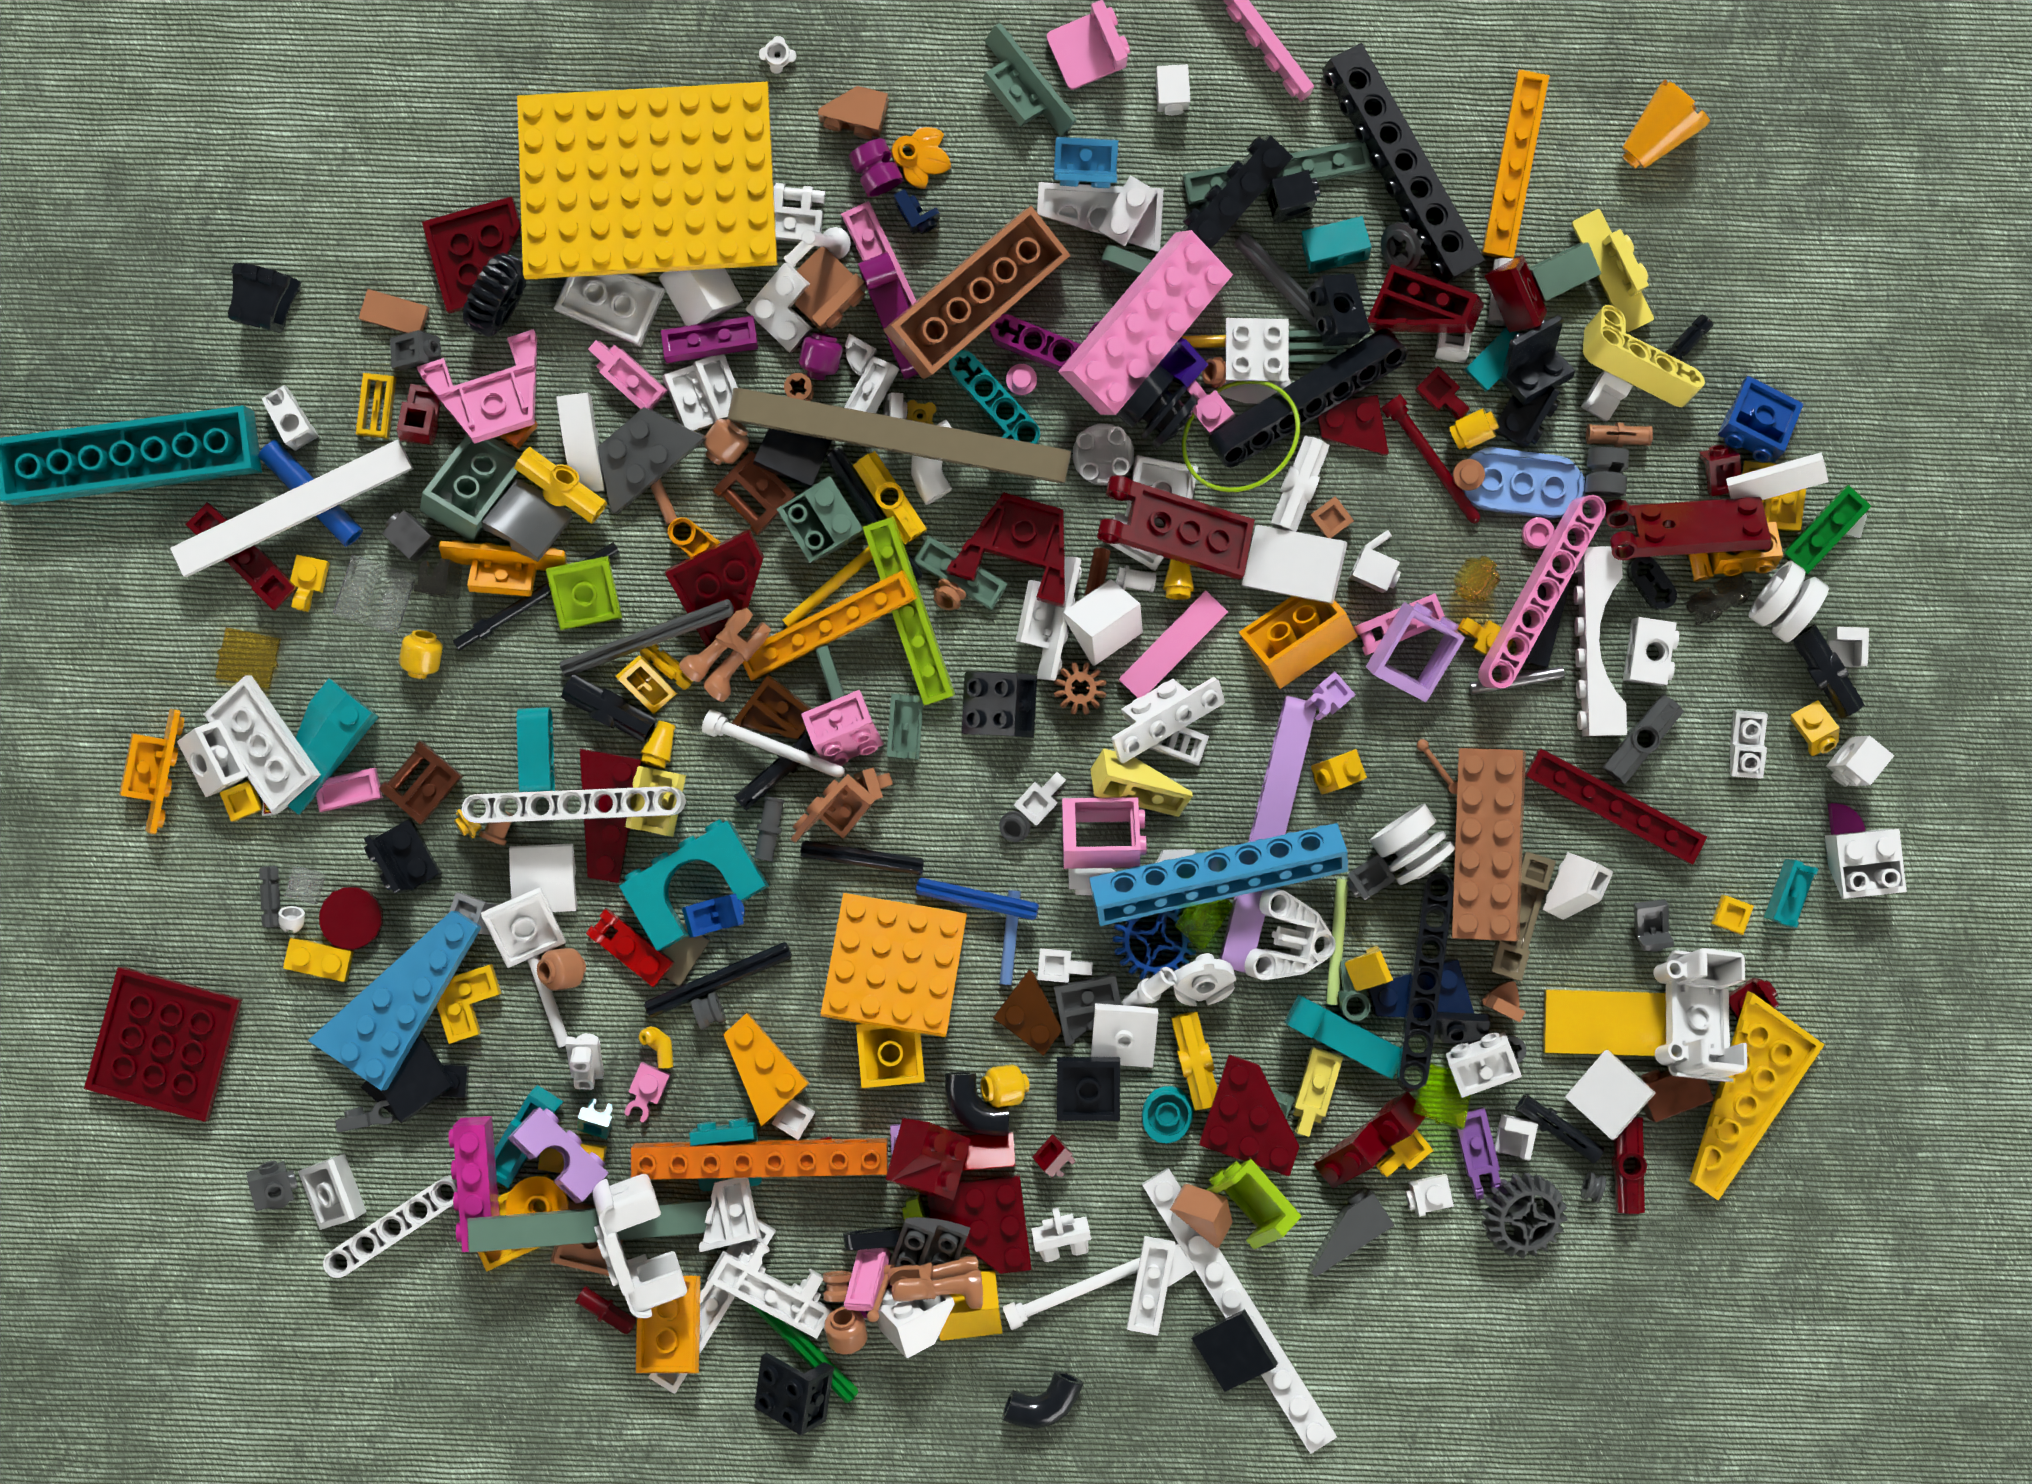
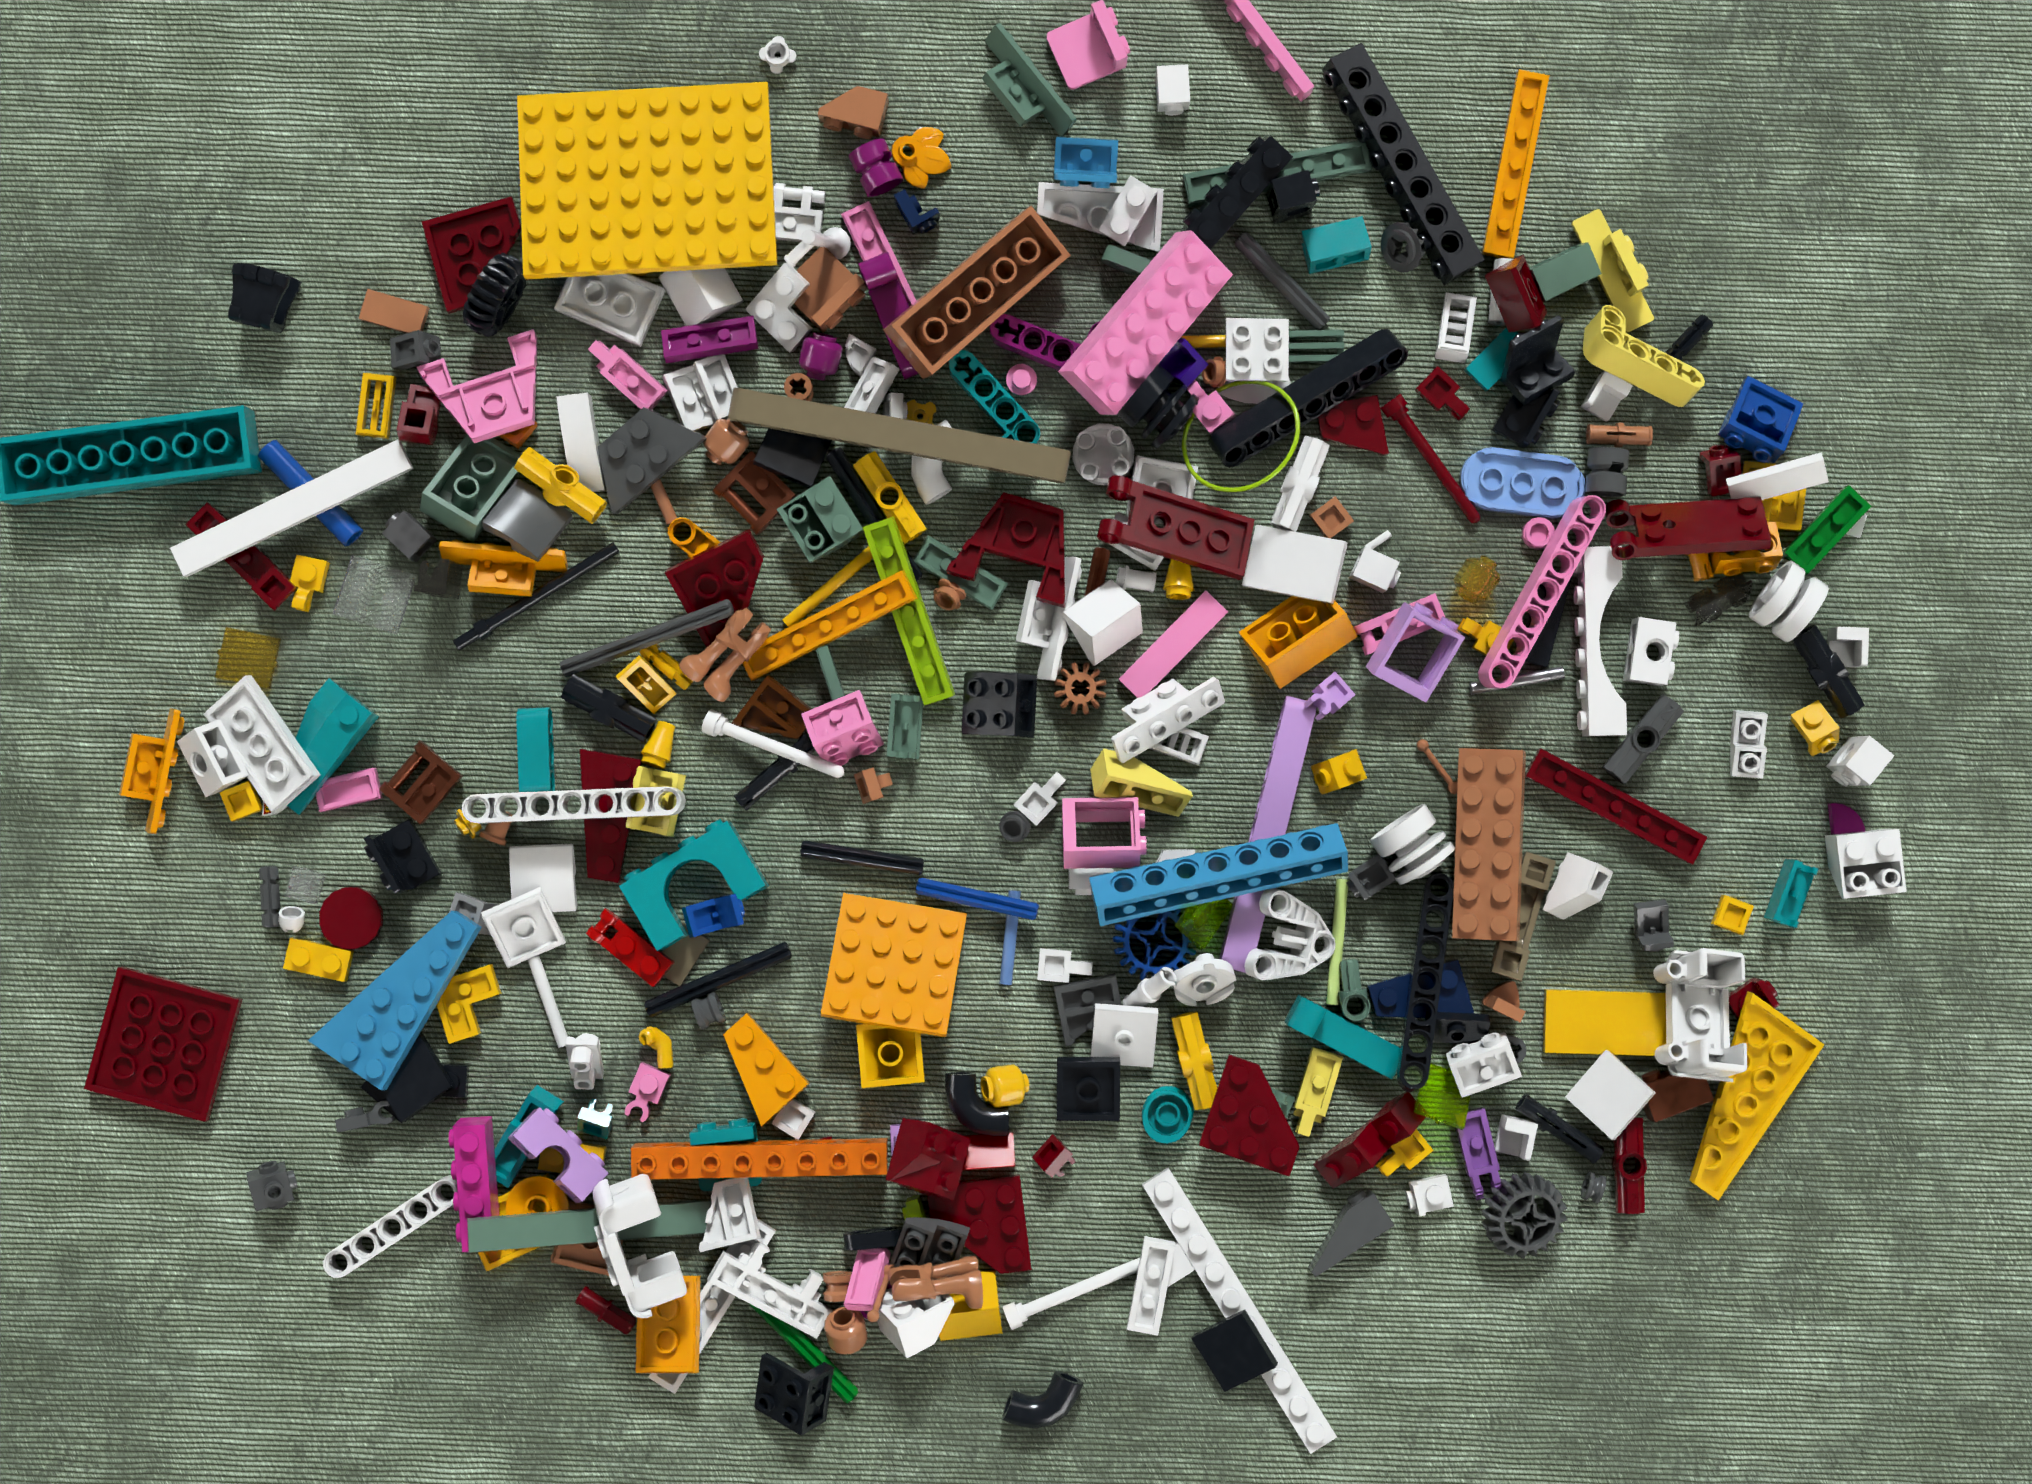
(289, 418): white leg -> none
(332, 1192): white slope -> none
(420, 654): yellow head -> none
(561, 969): nougat head -> none
(584, 593): lime plate -> none
(769, 829): dark grey pin -> none
(840, 808): nougat bracket -> none
(1029, 1015): reddish brown wing -> none
(1061, 1232): white hips -> none
(1204, 1212): nougat slope -> none
(1258, 1200): lime panel -> none
(1338, 310): black brick -> none
(1368, 969): yellow slope -> none
(1423, 305): dark red wedge -> none
(1468, 474): nougat plate -> none
(1474, 429): yellow brick -> none
(1646, 587): black beam -> none
(1663, 126): light orange cone -> none

